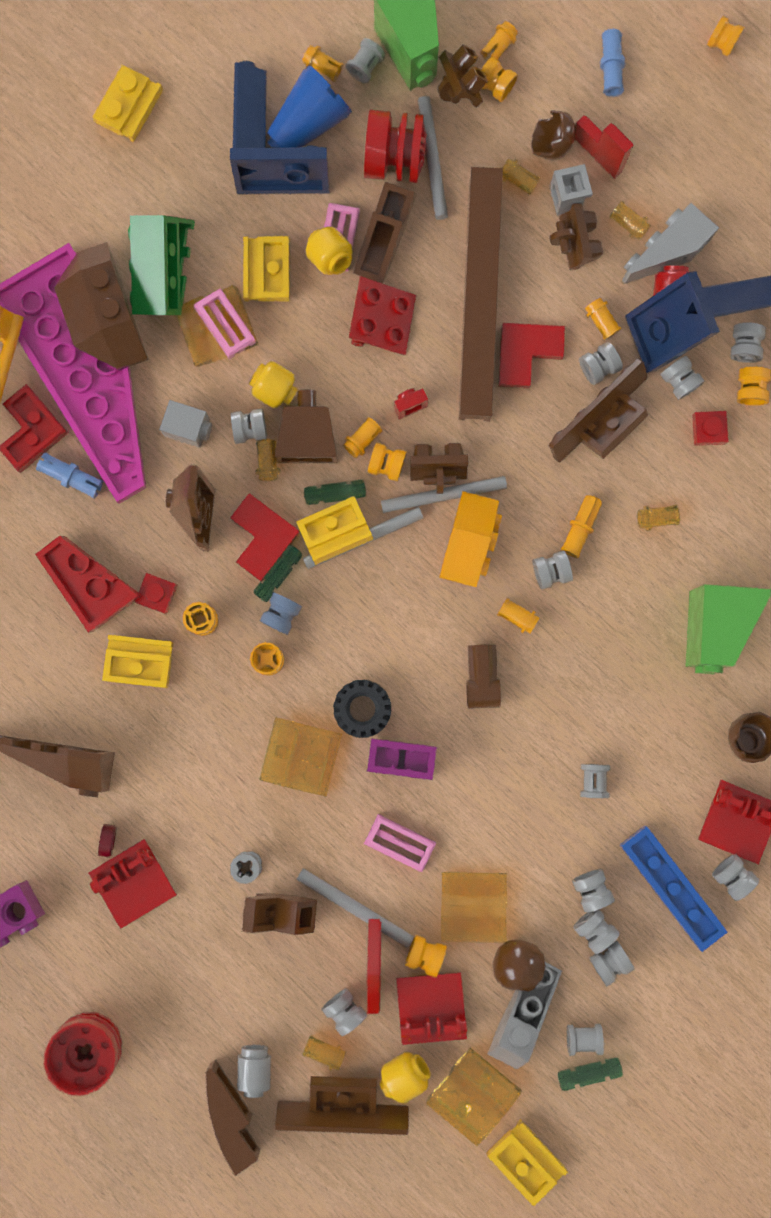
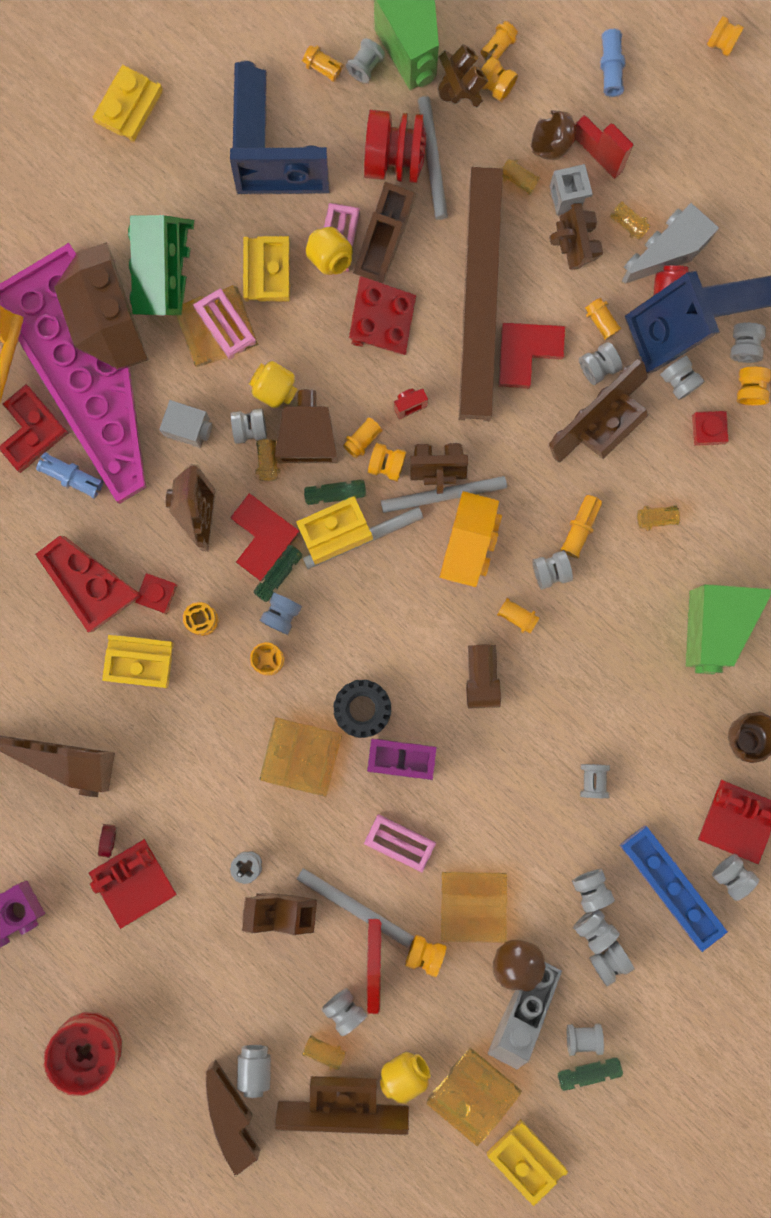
(307, 112): blue cone -> none
(431, 1008): red hinge -> none

